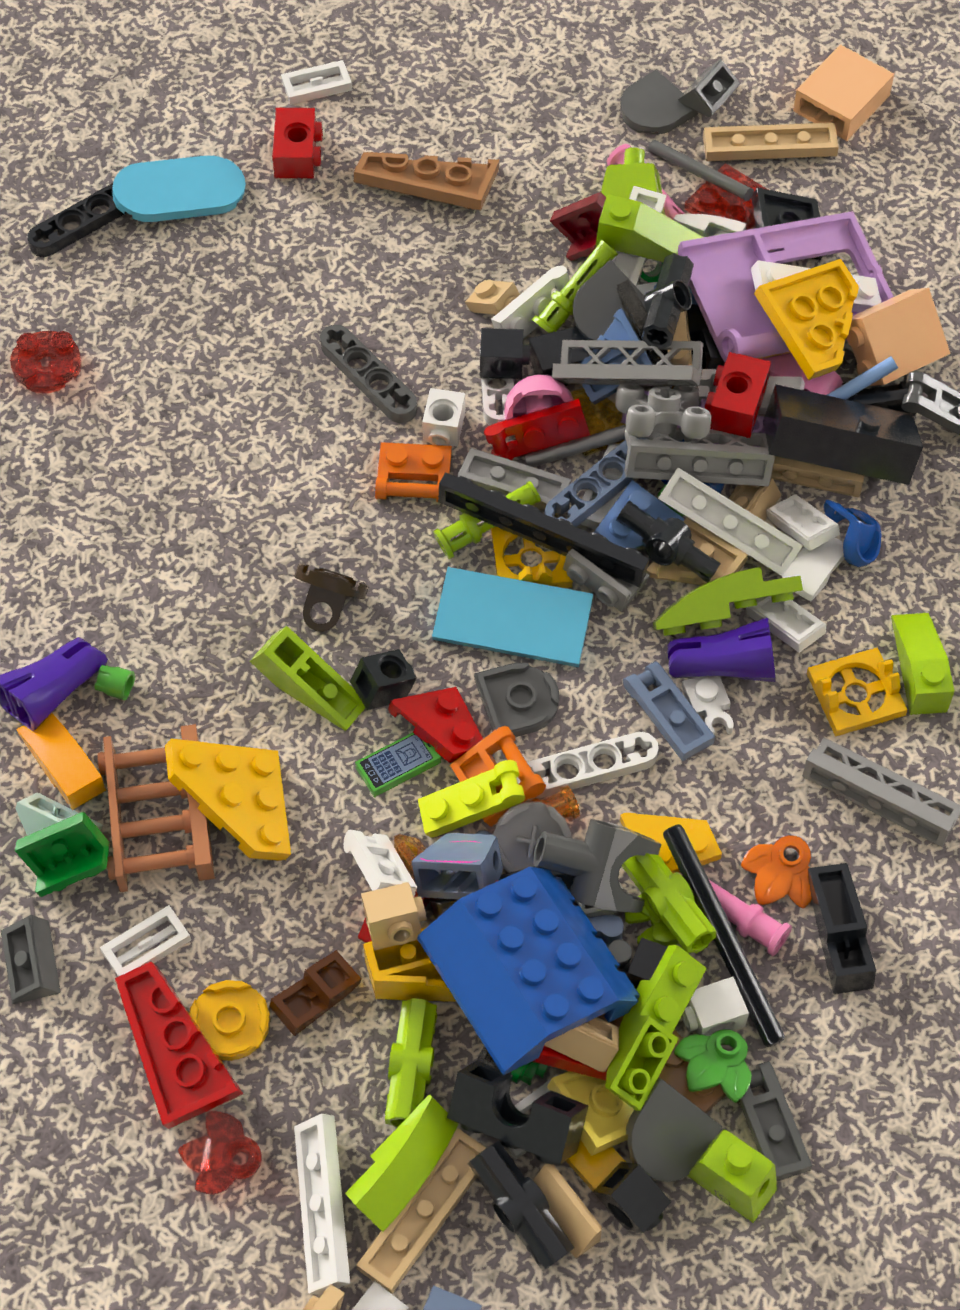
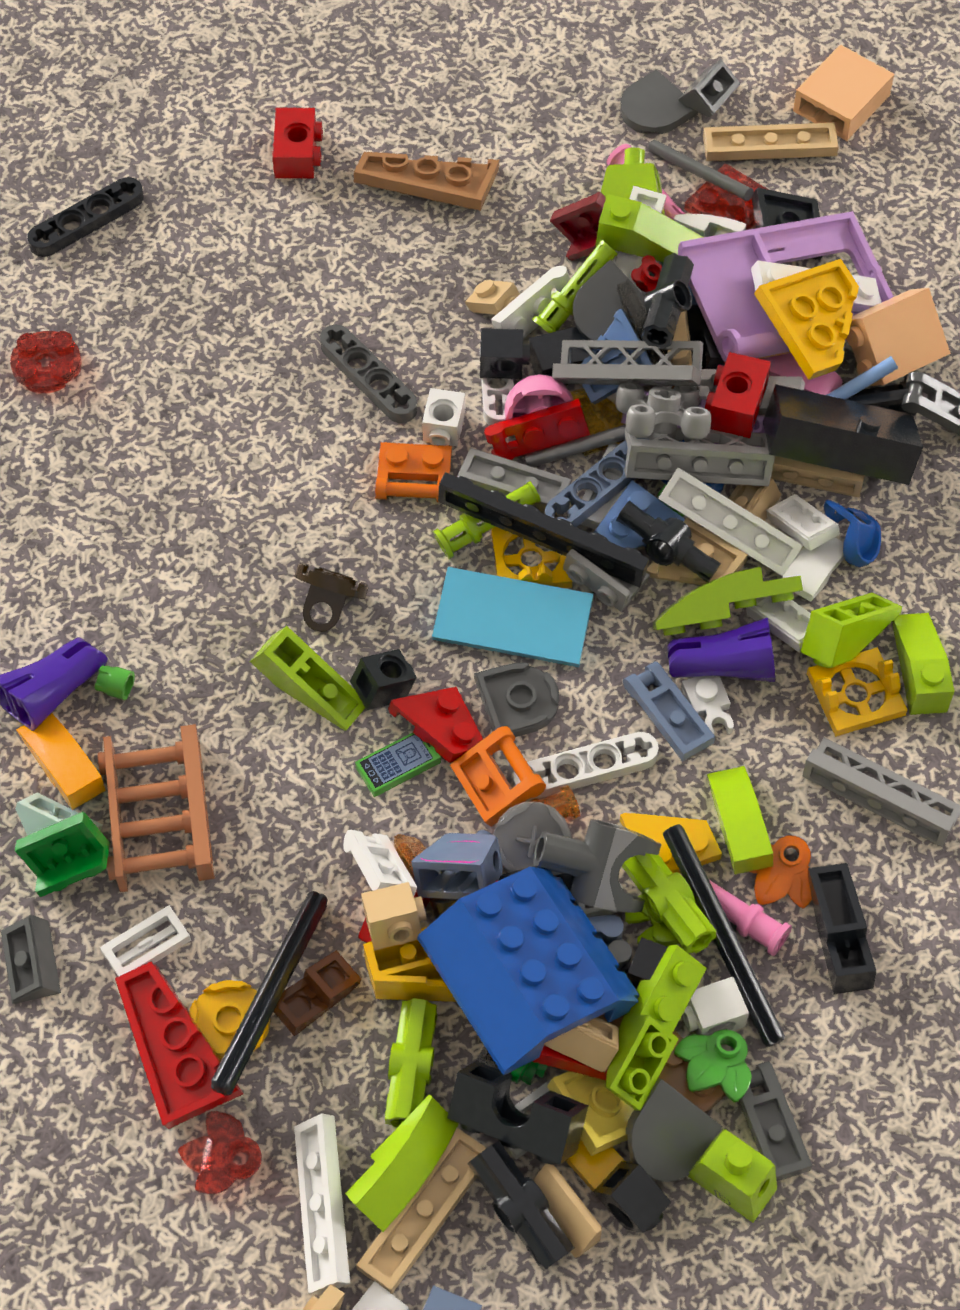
(178, 188): medium azure tile -> none
(235, 791): yellow plate -> none
(269, 994): none -> black axle
(317, 86): white tile -> none
(471, 799): neon yellow plate -> none
(641, 275): none -> red plate
(740, 820): none -> lime slope
(845, 628): none -> lime slope

